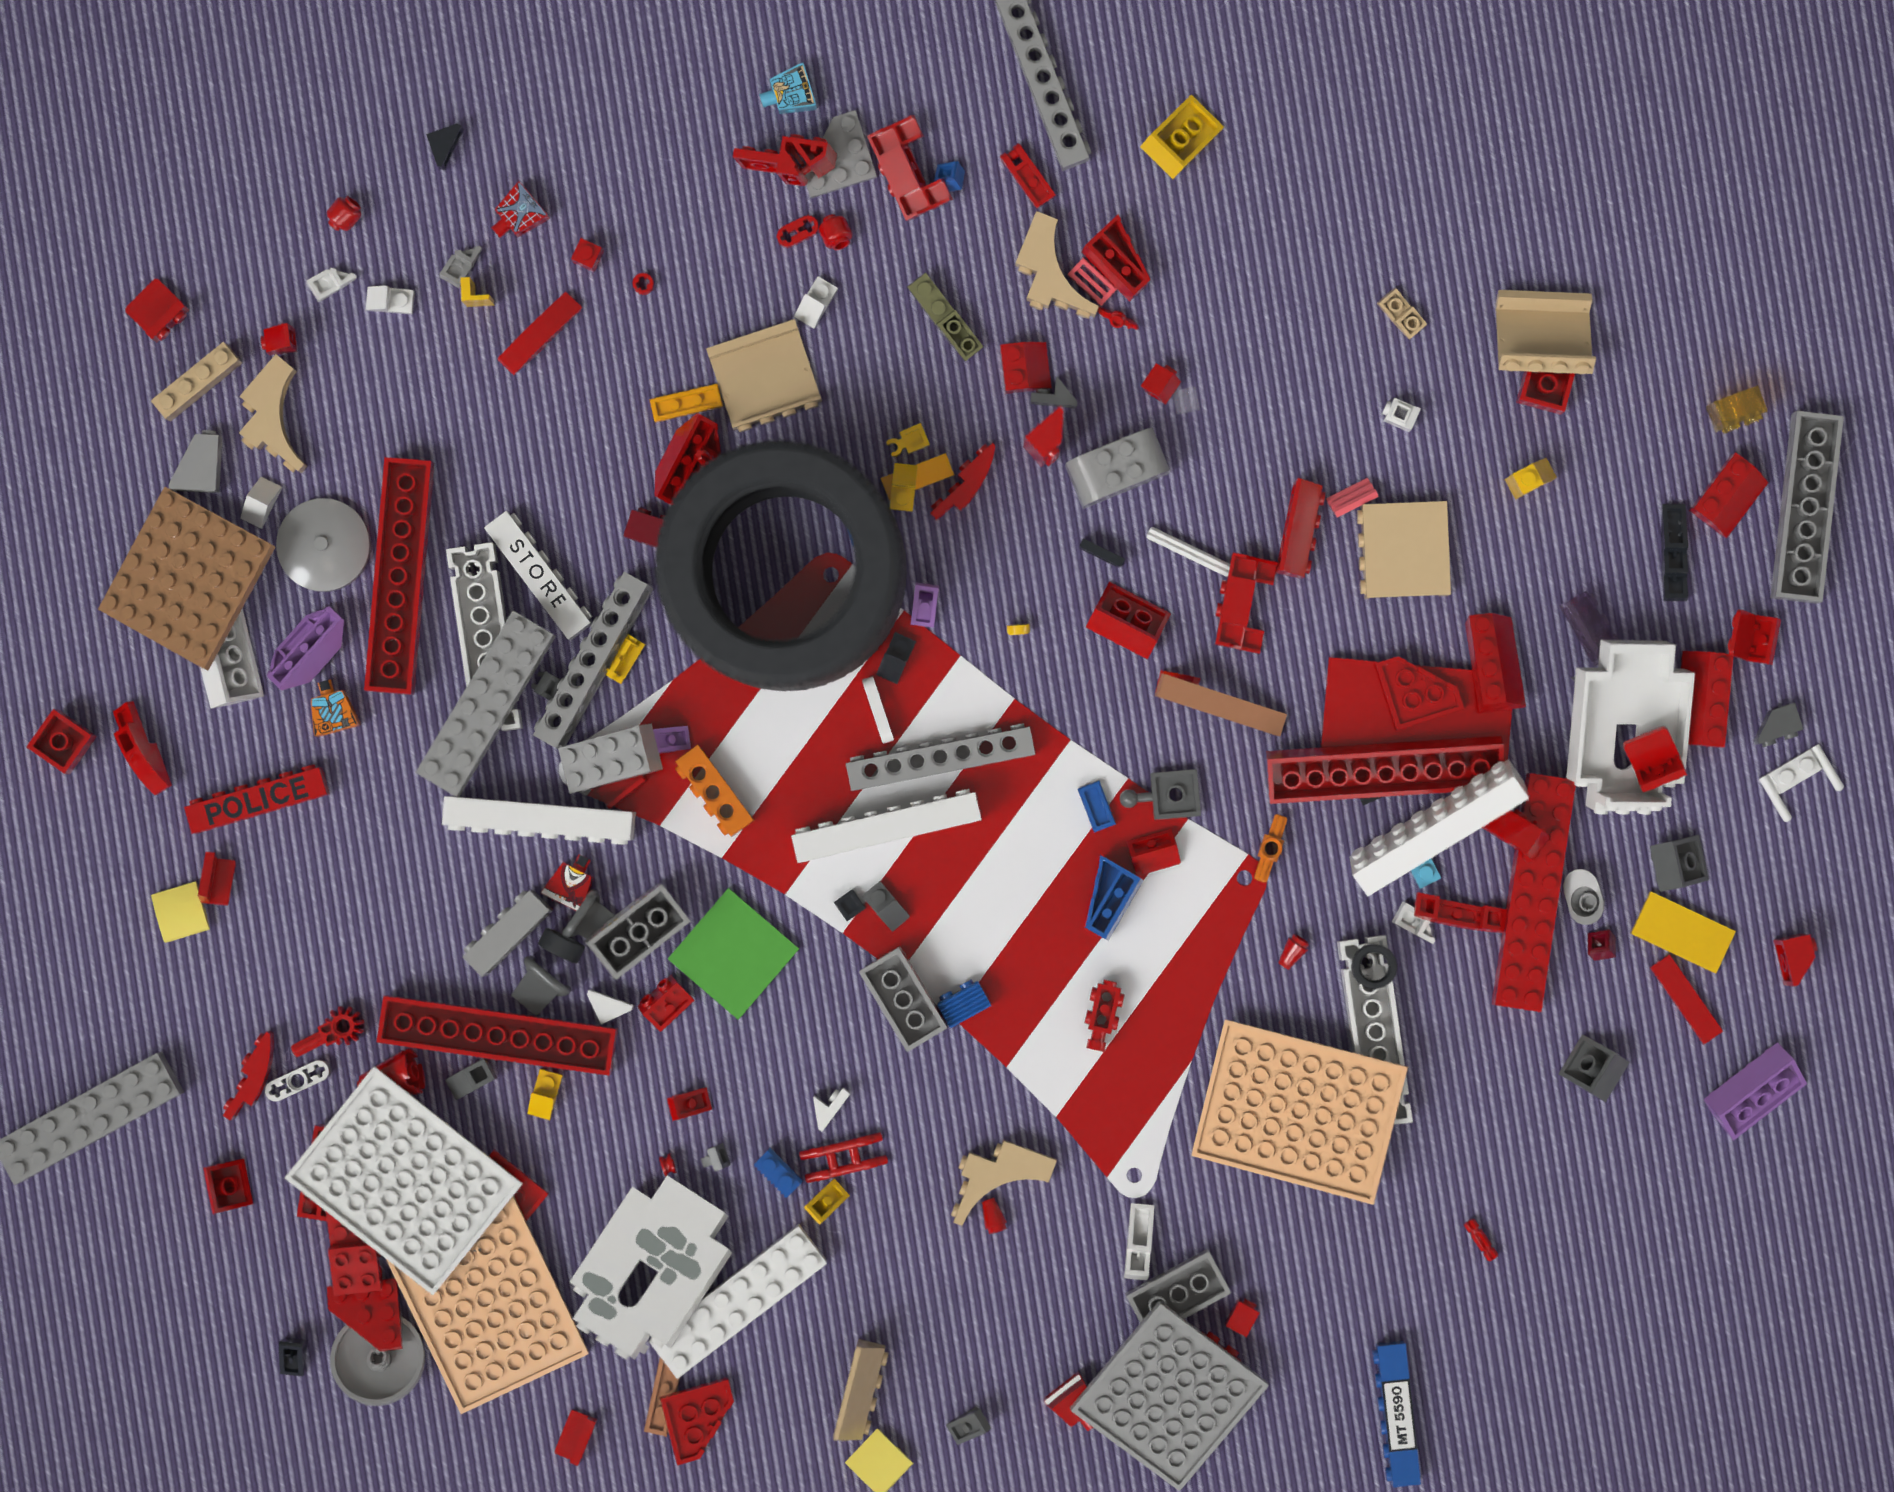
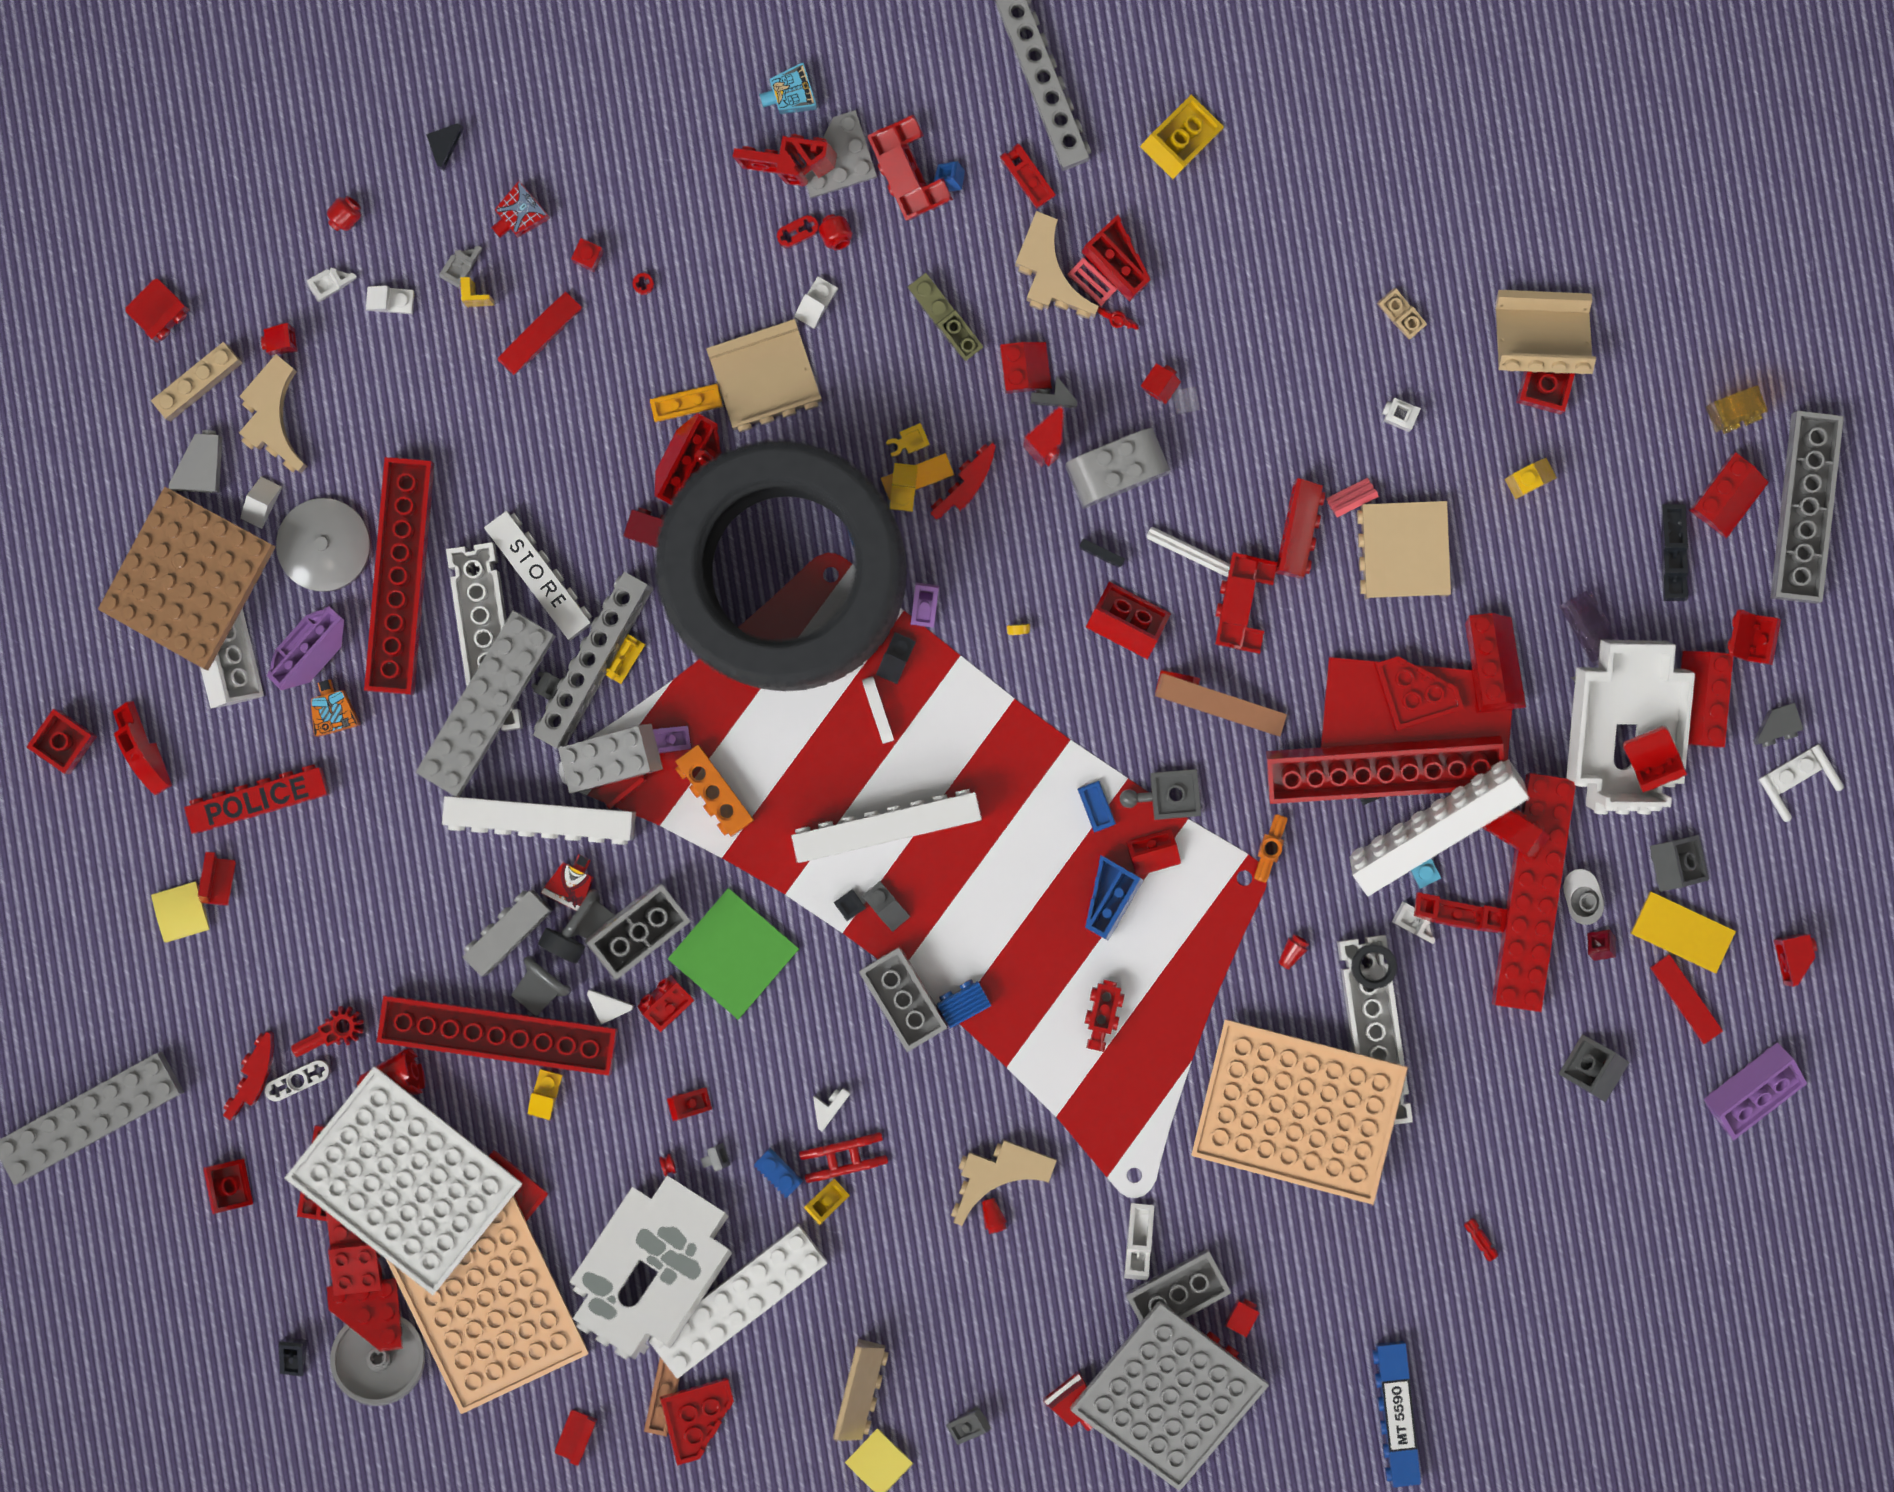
(471, 1078): dark grey slope -> none
(1023, 748): light grey brick -> none

